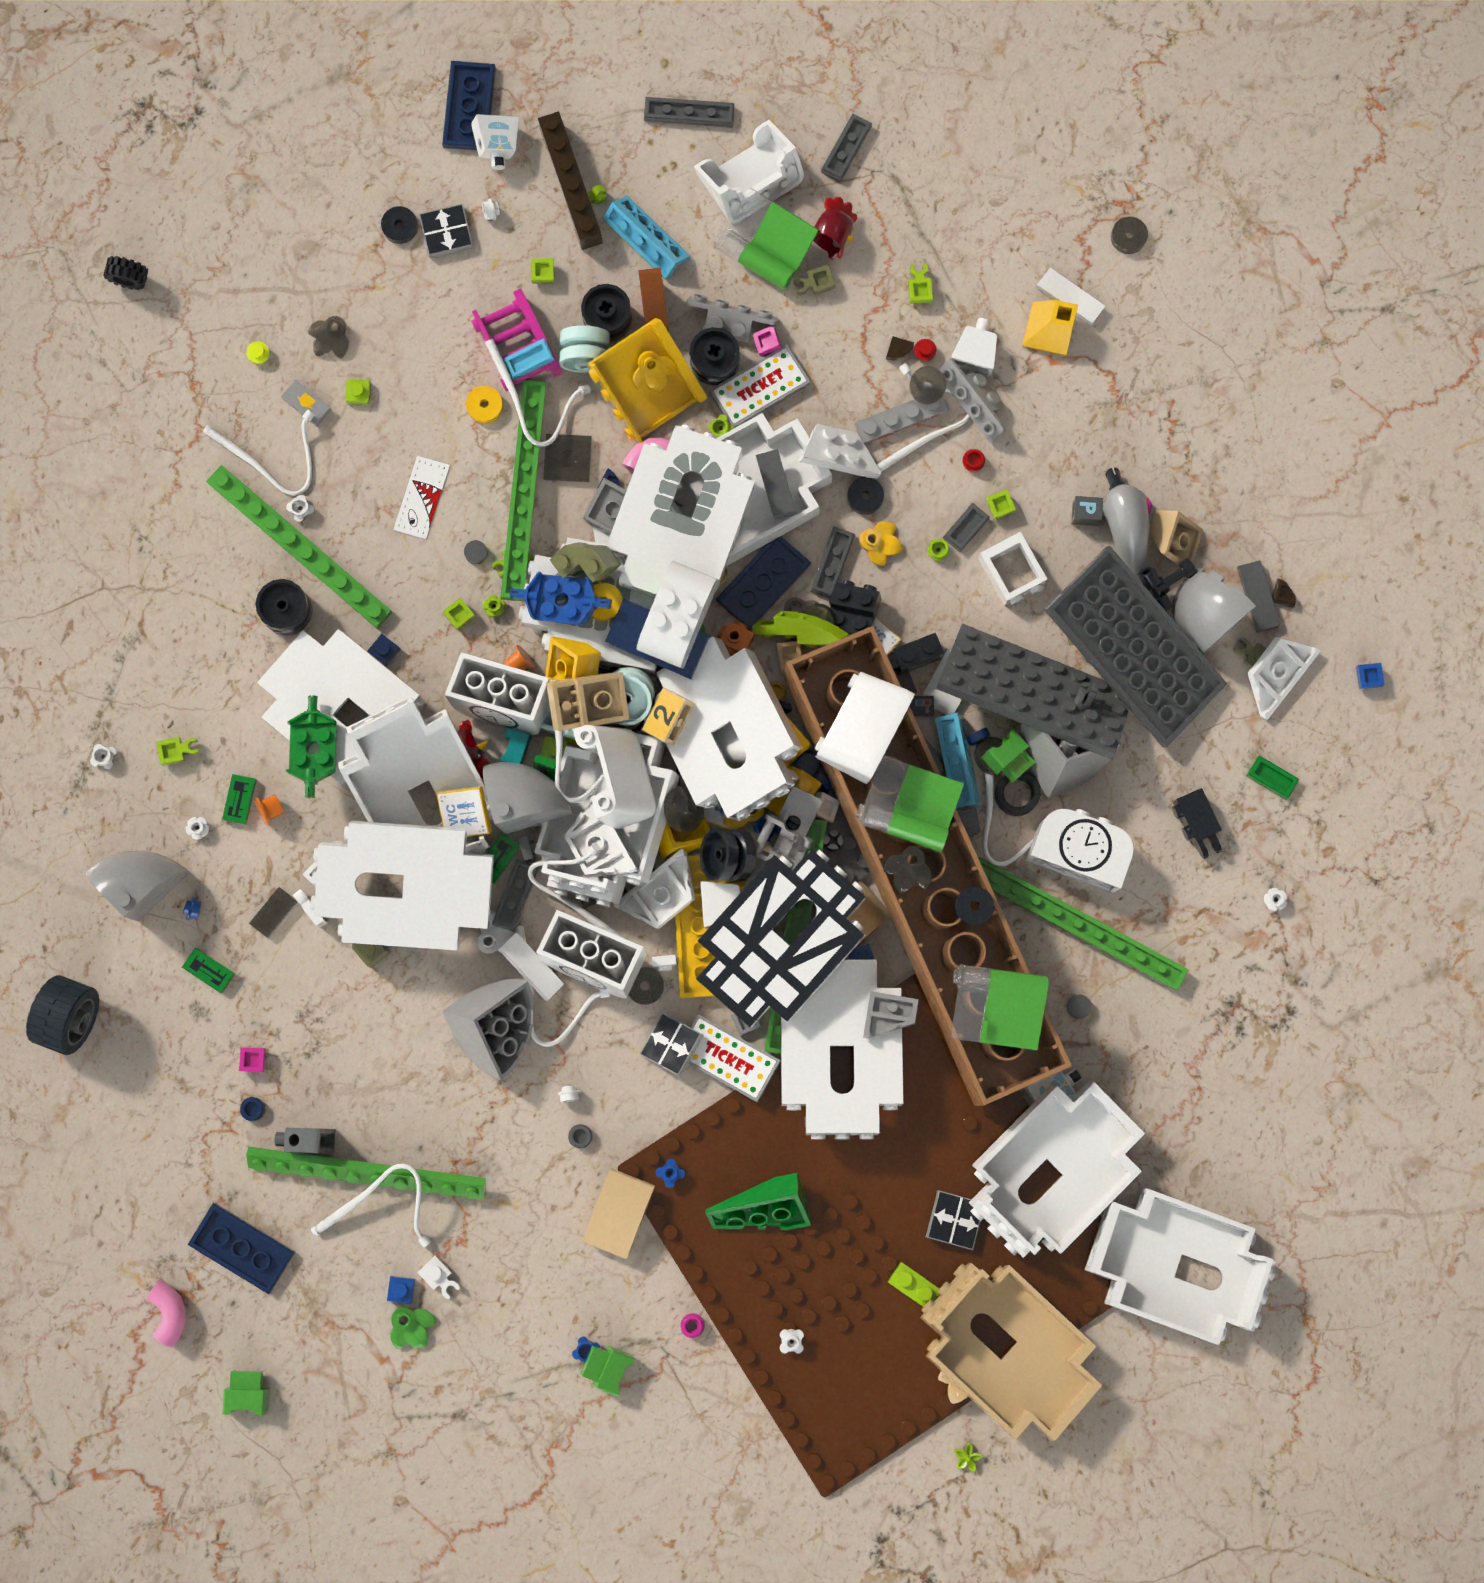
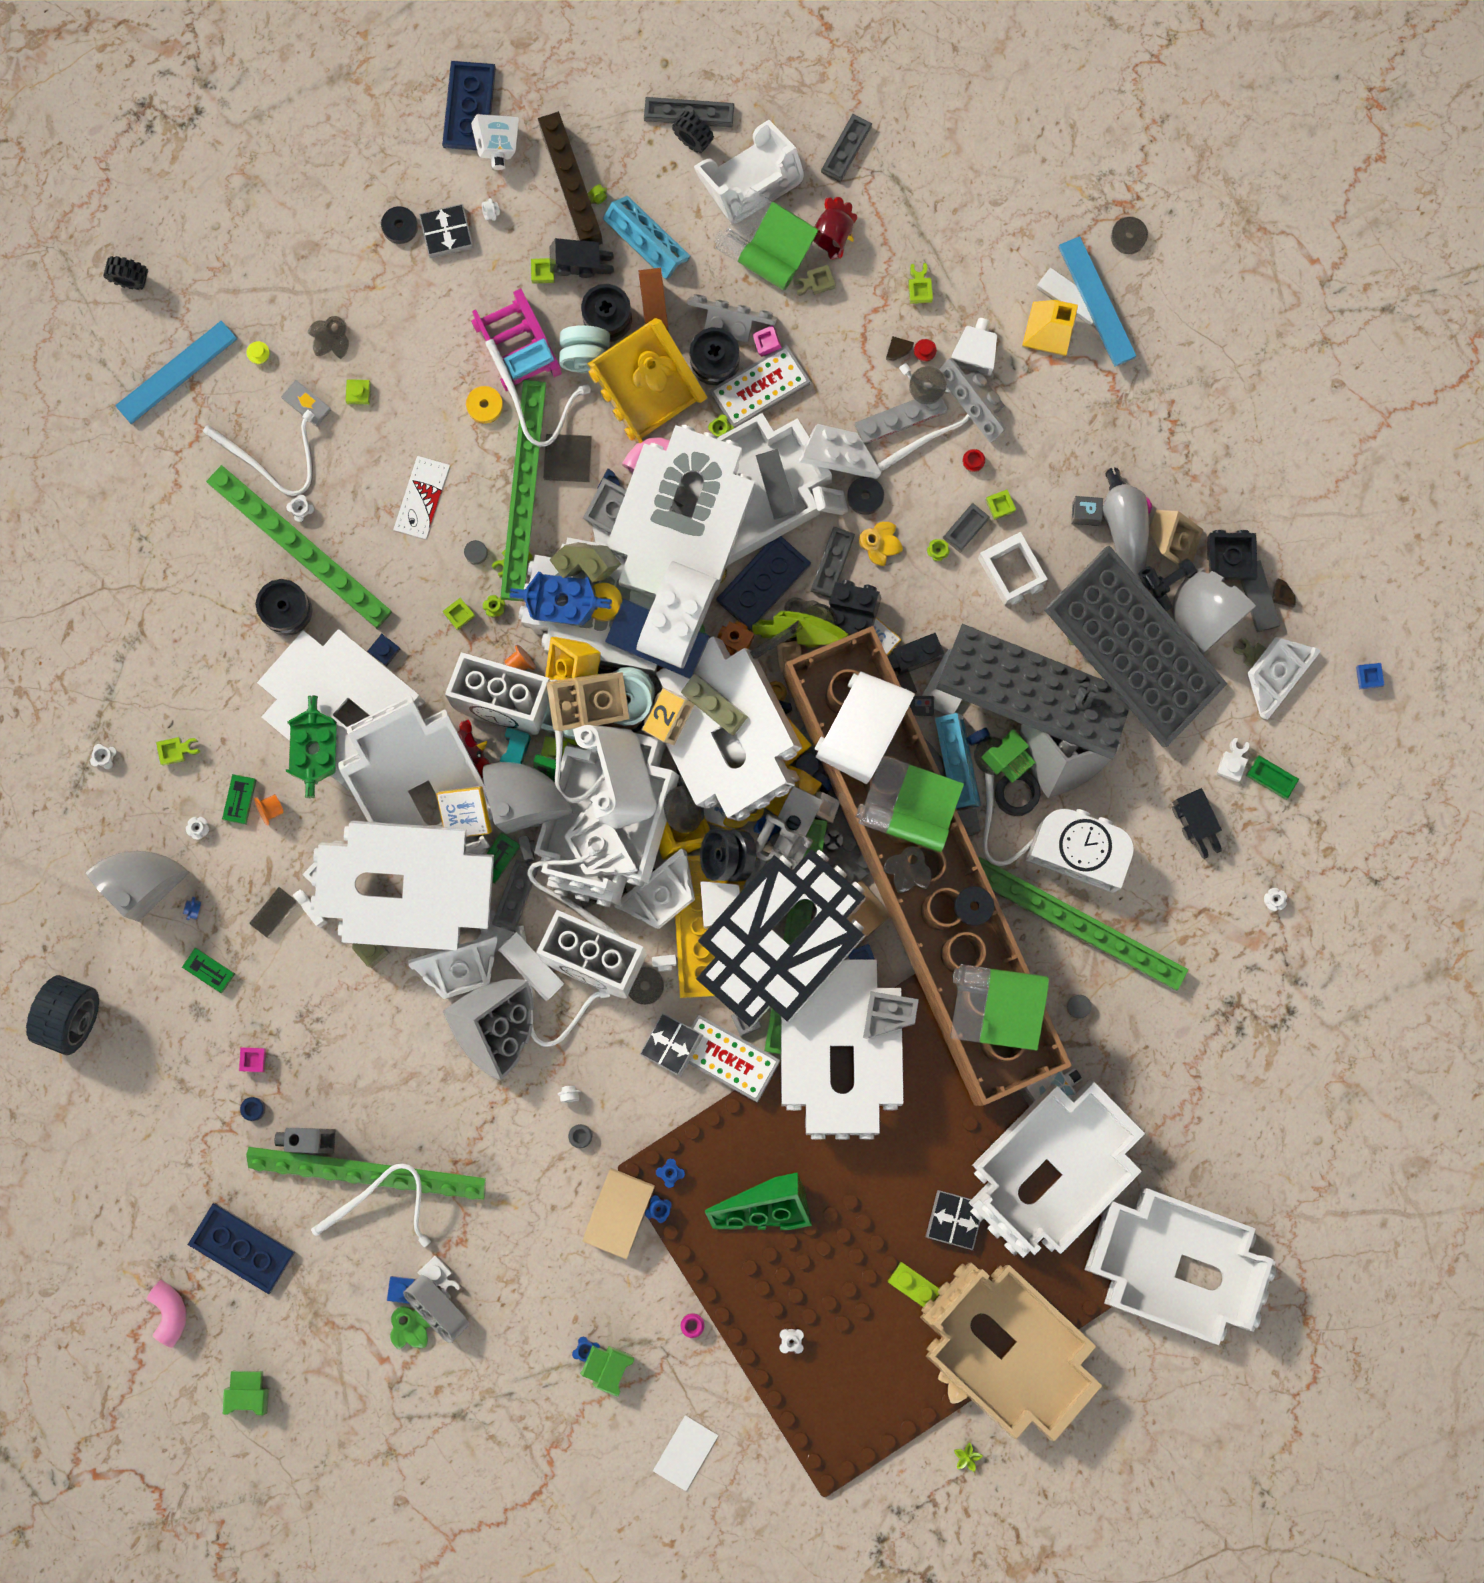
(176, 372): none -> dark azure tile
(436, 1308): none -> light grey beam
(458, 970): none -> white wing
(578, 258): none -> black hinge
(664, 1211): none -> blue plate
(685, 1453): none -> white sticker
(693, 132): none -> black tyre
(714, 704): none -> olive plate
(776, 640): none -> clear smoke tile
(830, 500): none -> white tile
(1097, 301): none -> dark azure tile
(1233, 554): none -> black plate
(1233, 763): none -> white plate

